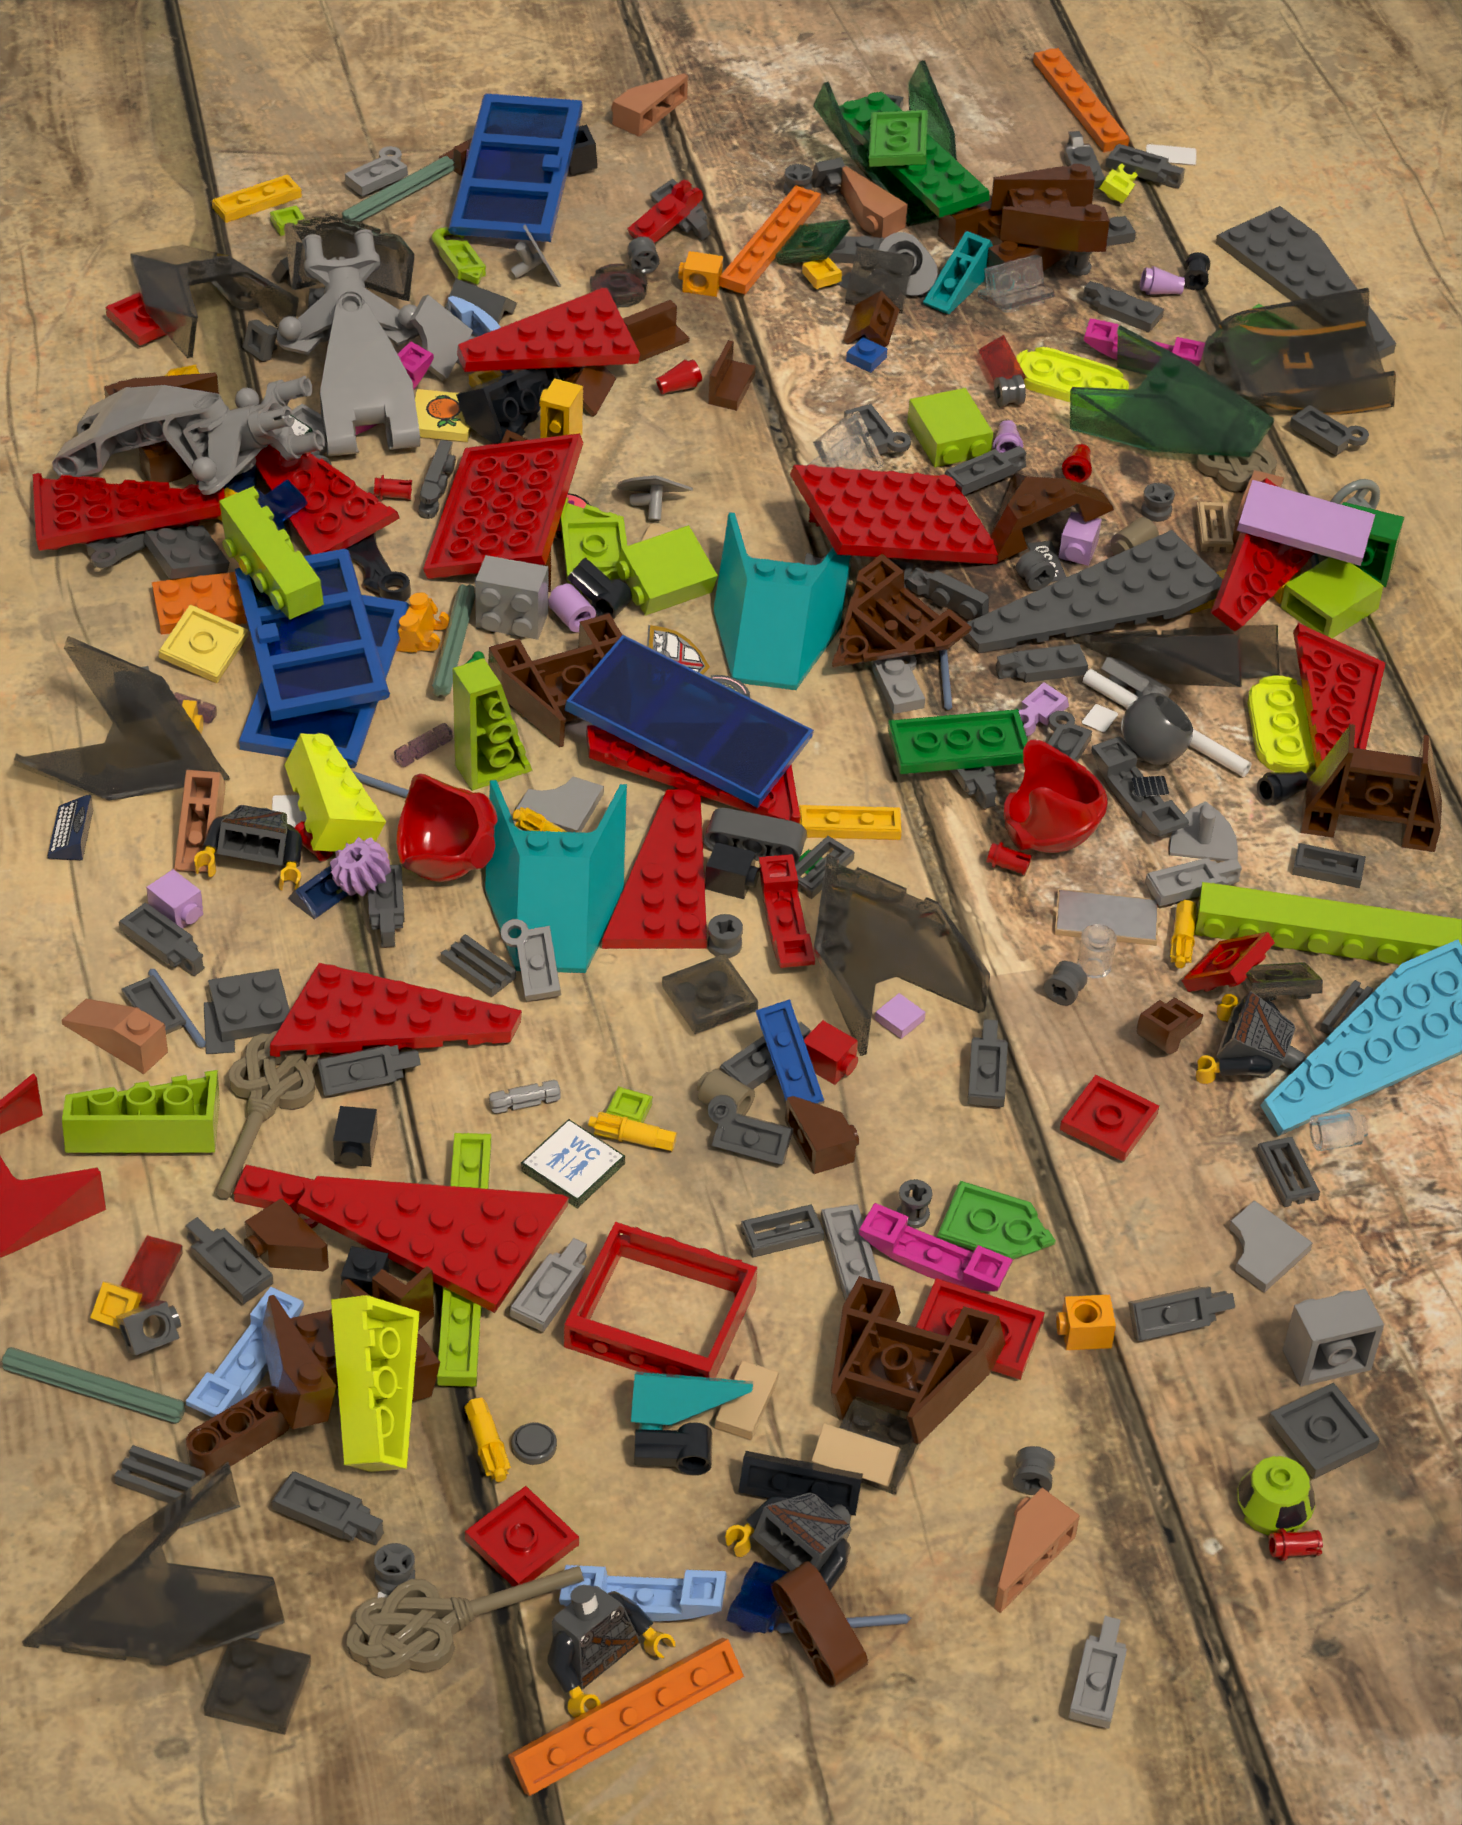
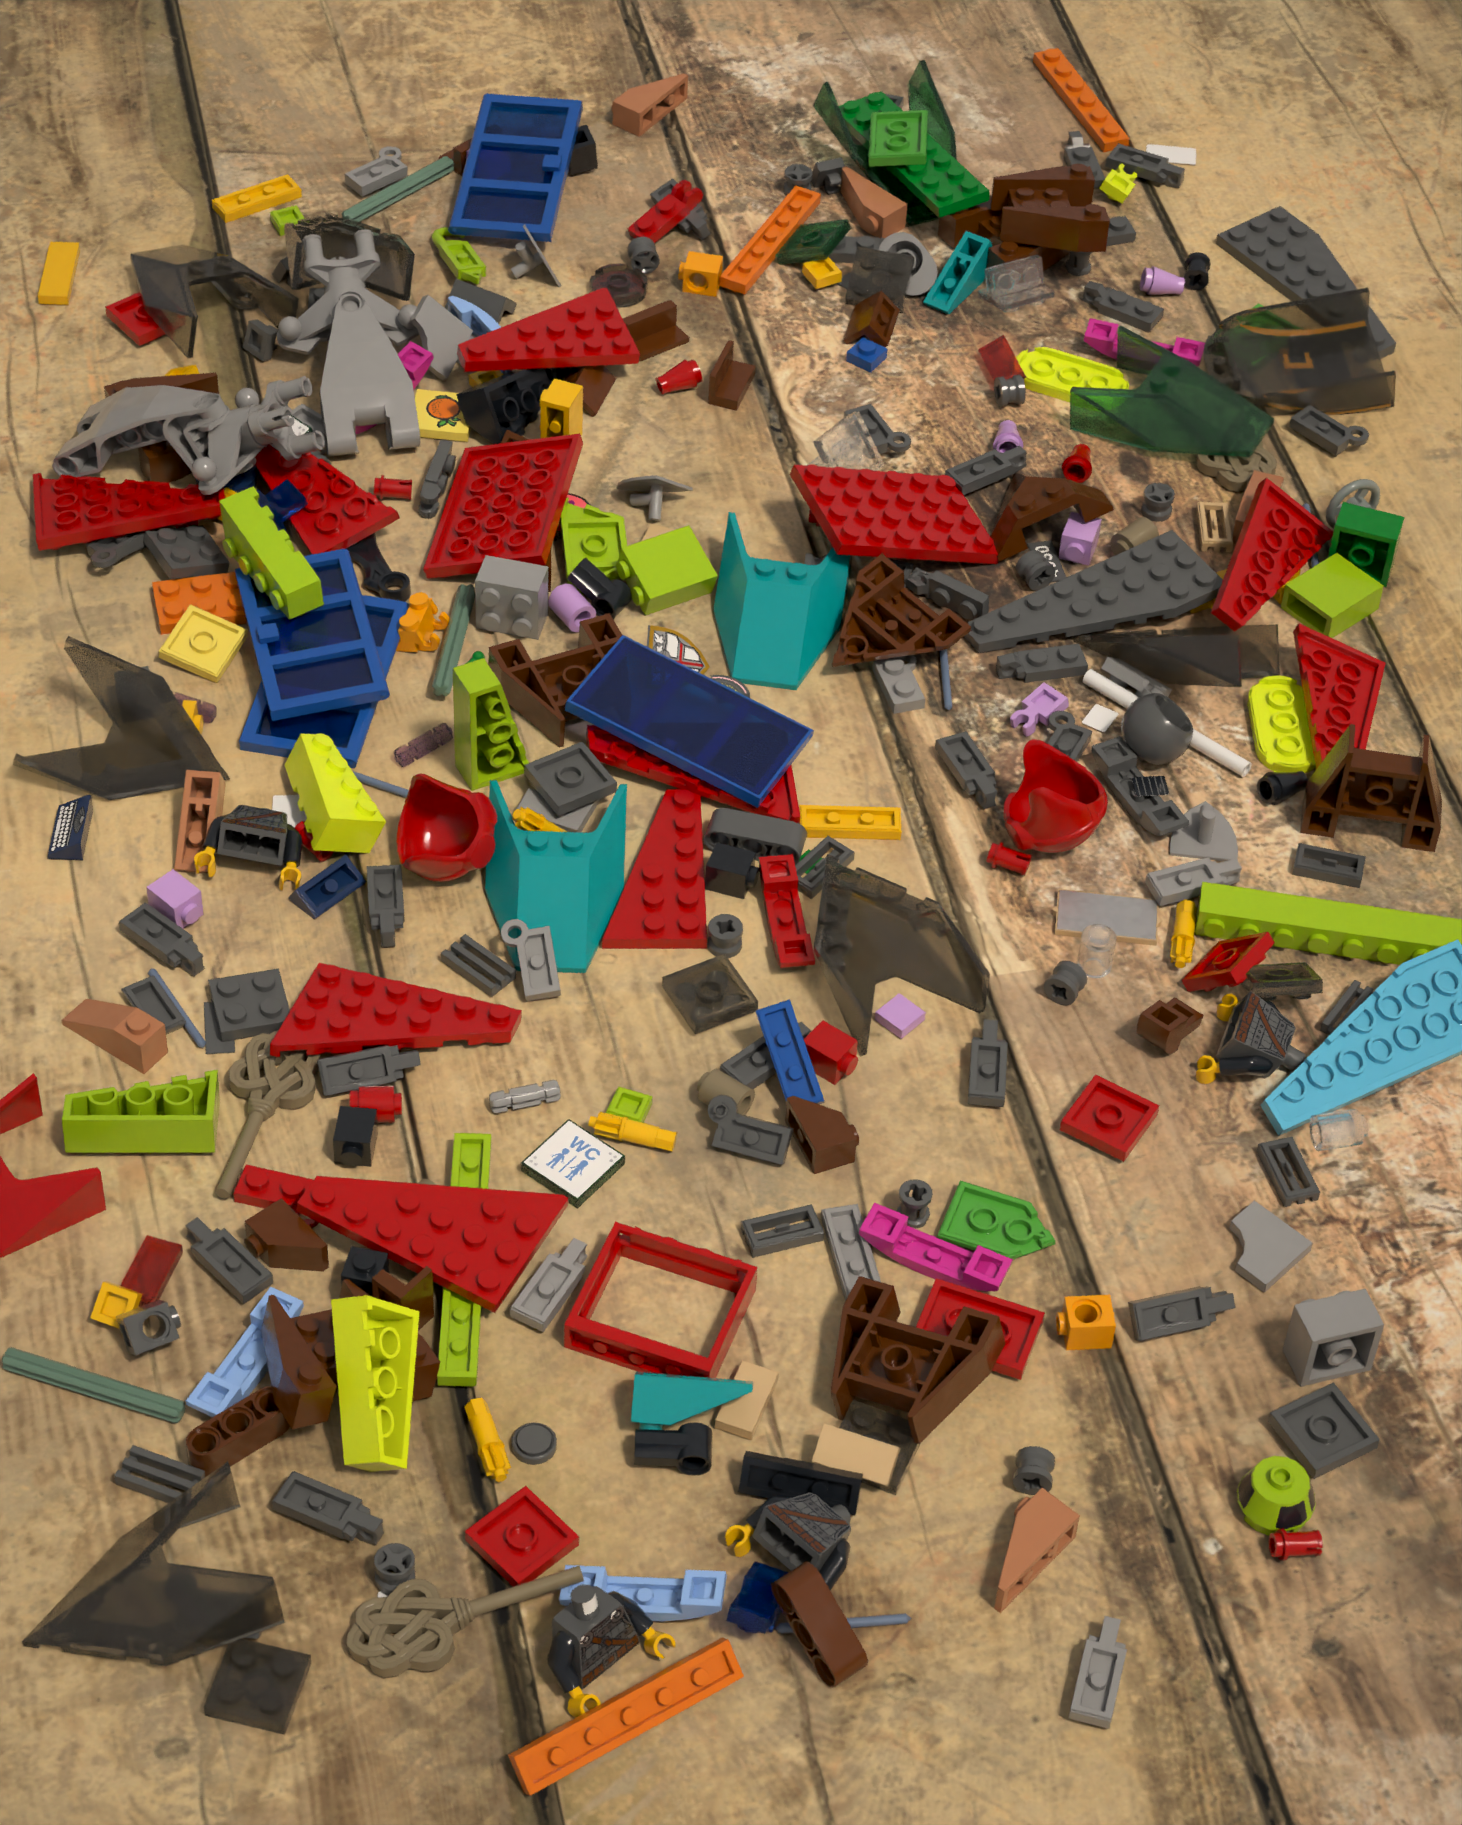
(59, 273): none -> yellow tile
(360, 866): lavender gear -> none
(380, 1098): none -> red brick
(570, 778): none -> dark grey plate
(949, 427): lime brick -> none
(958, 741): green tile -> none
(1306, 522): lavender tile -> none

